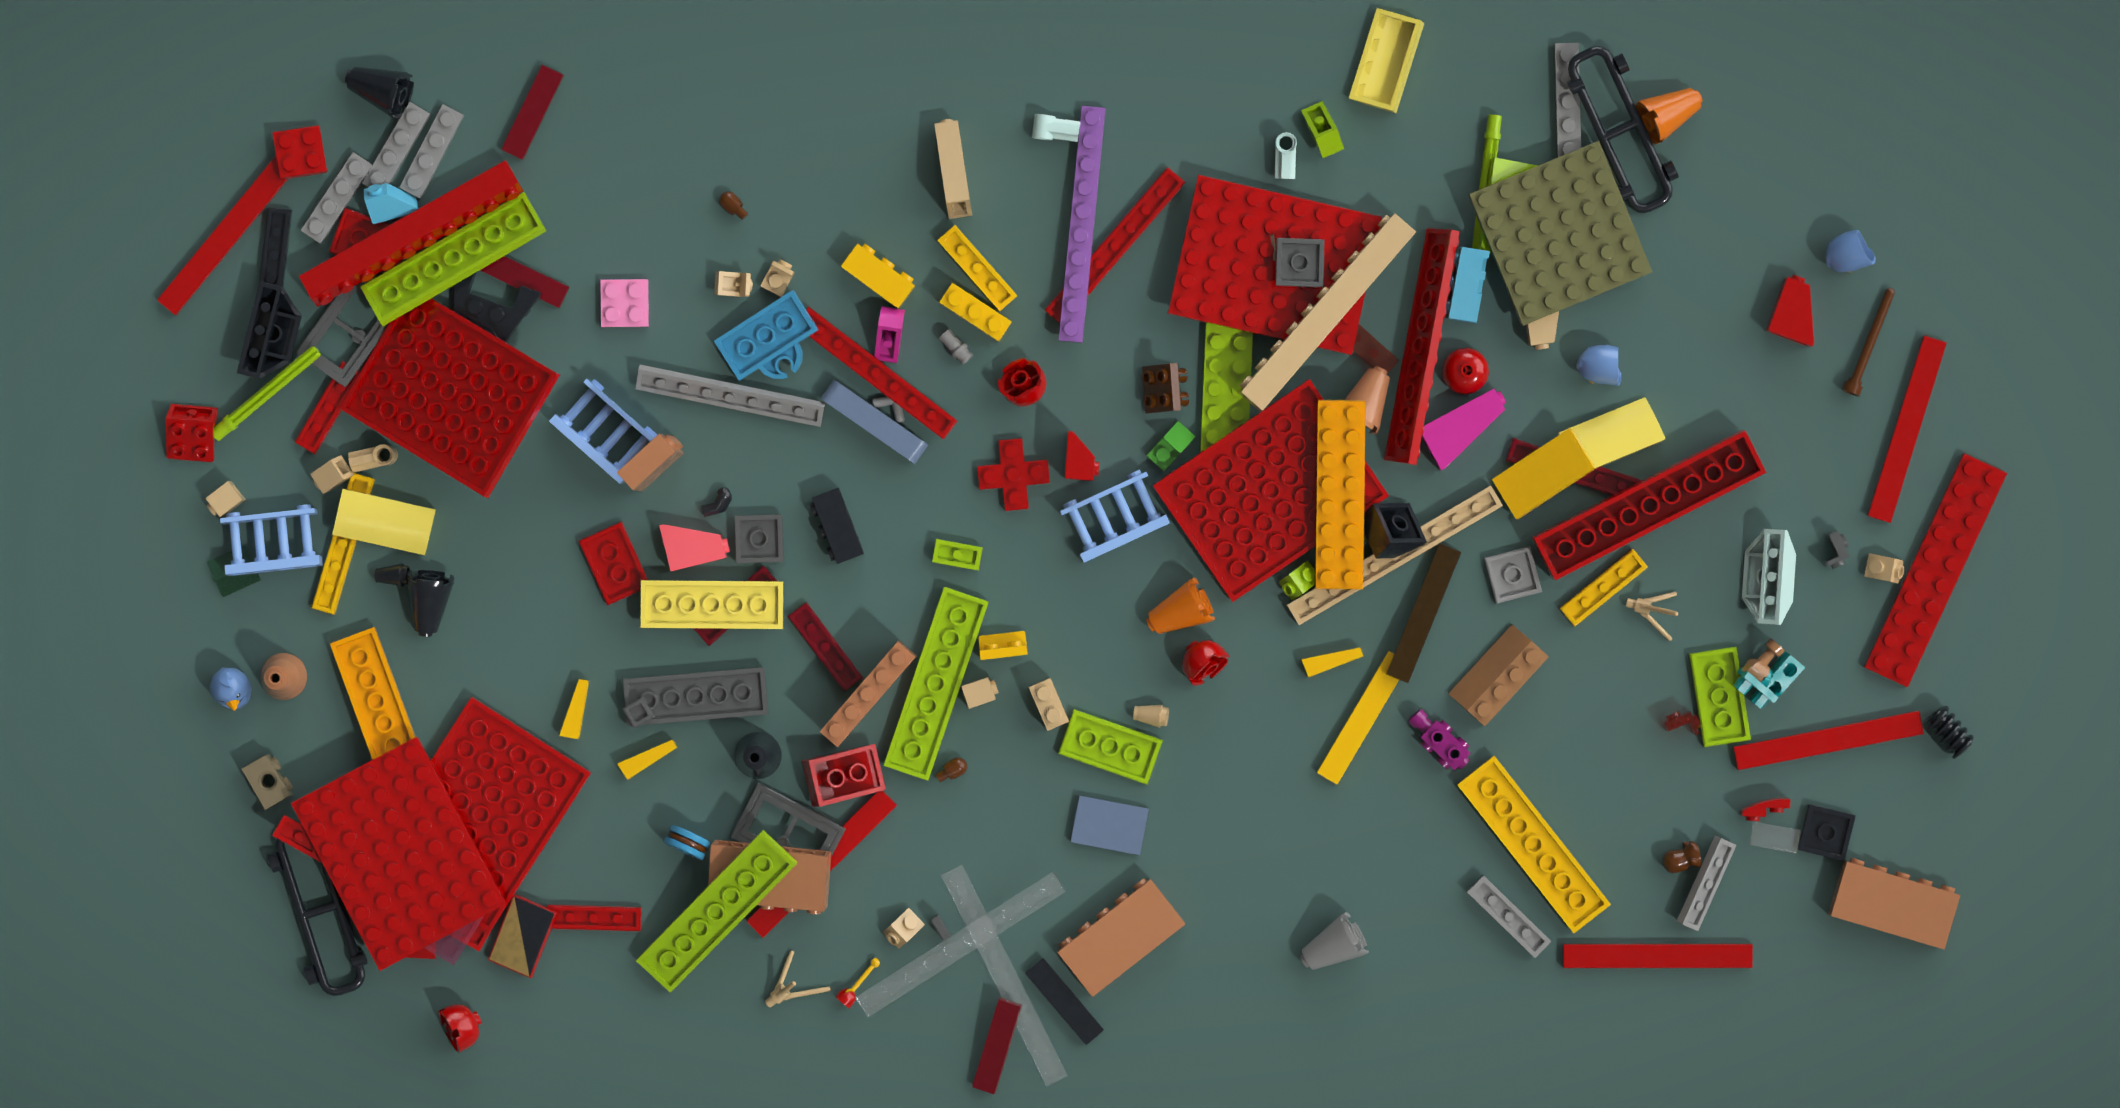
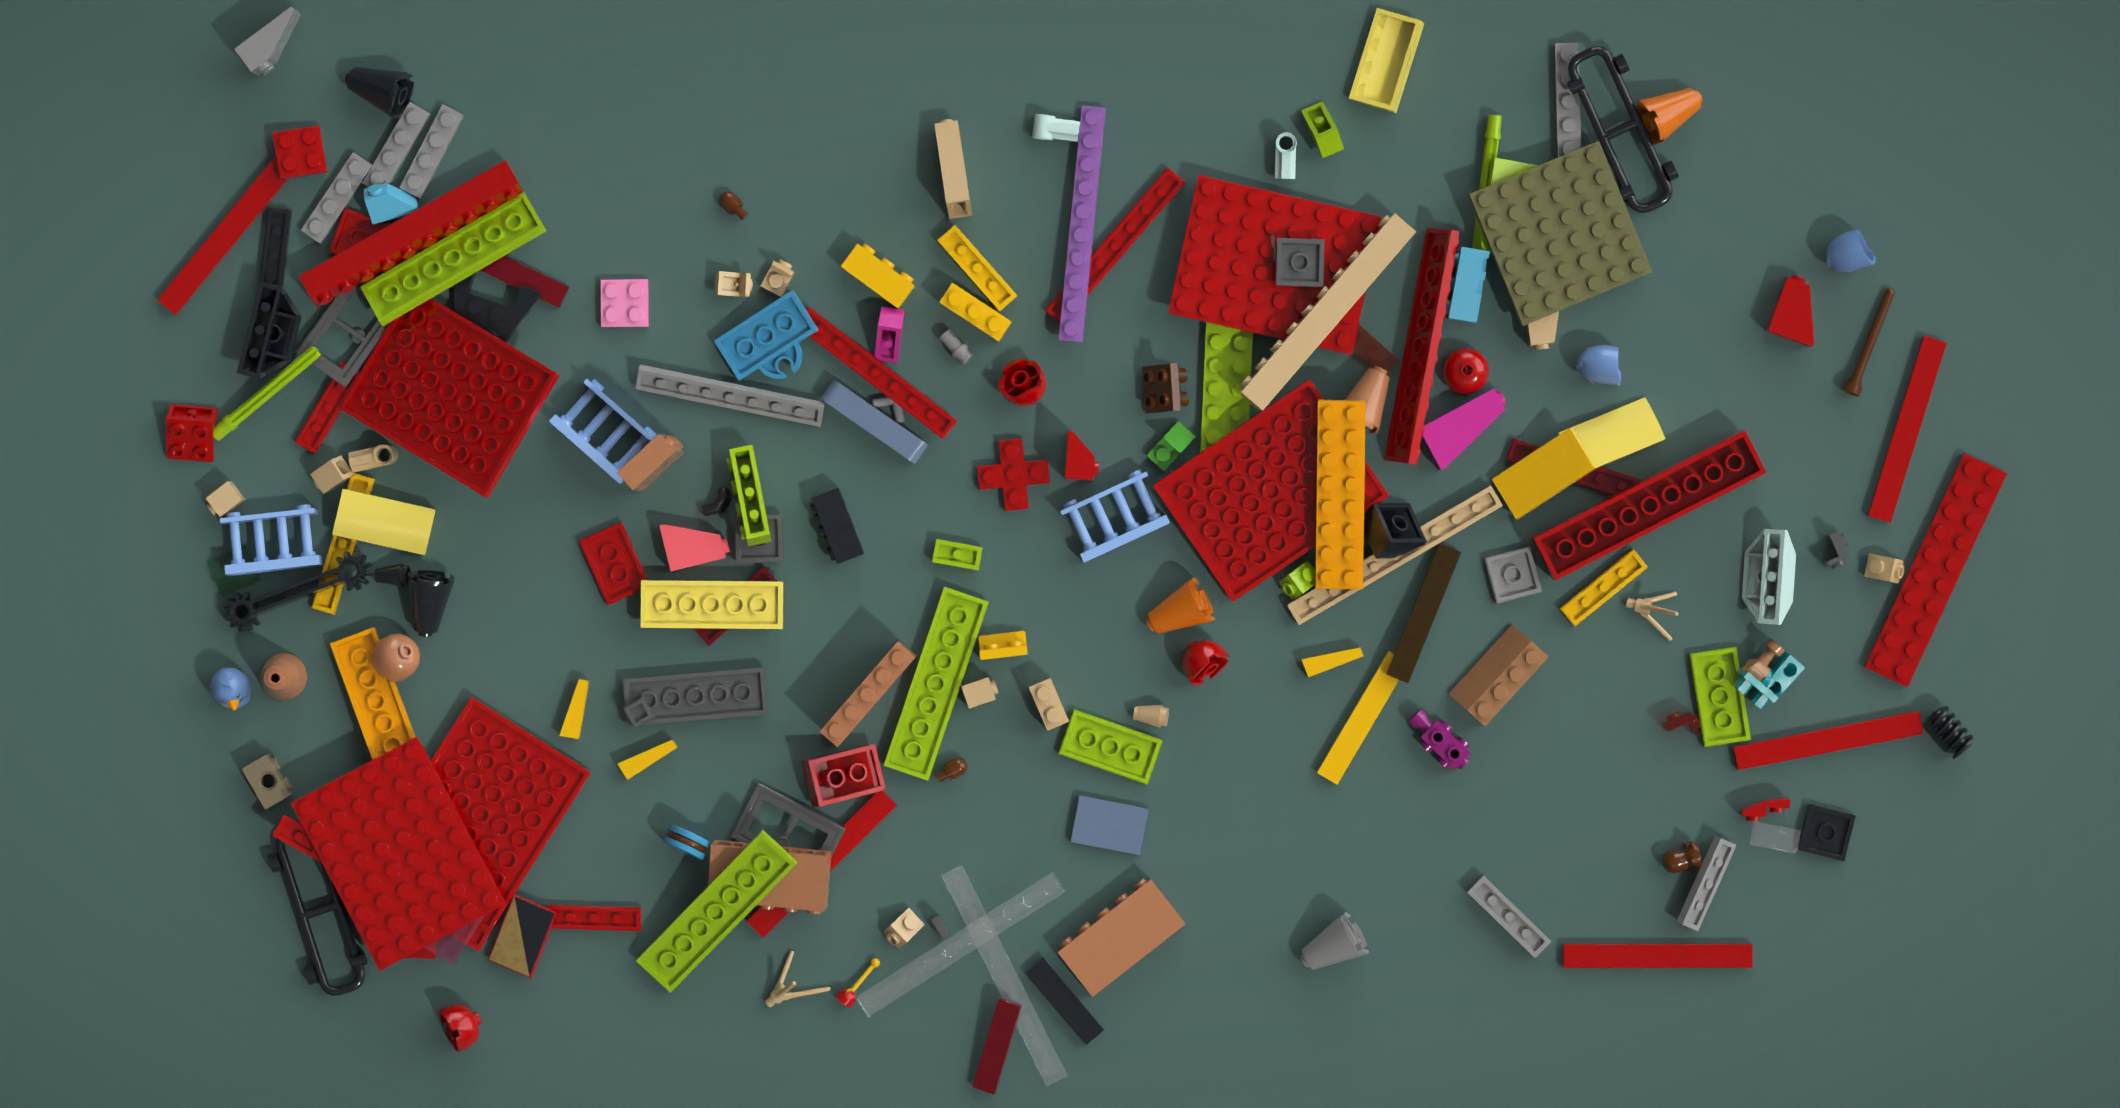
(267, 44): none -> light grey slope
(297, 591): none -> black arm
(395, 657): none -> nougat cylinder
(532, 112): dark red tile -> none
(751, 501): none -> lime brick
(768, 752): black cone -> none
(825, 646): dark red tile -> none
(1533, 844): yellow plate -> none
(1894, 903): nougat brick -> none

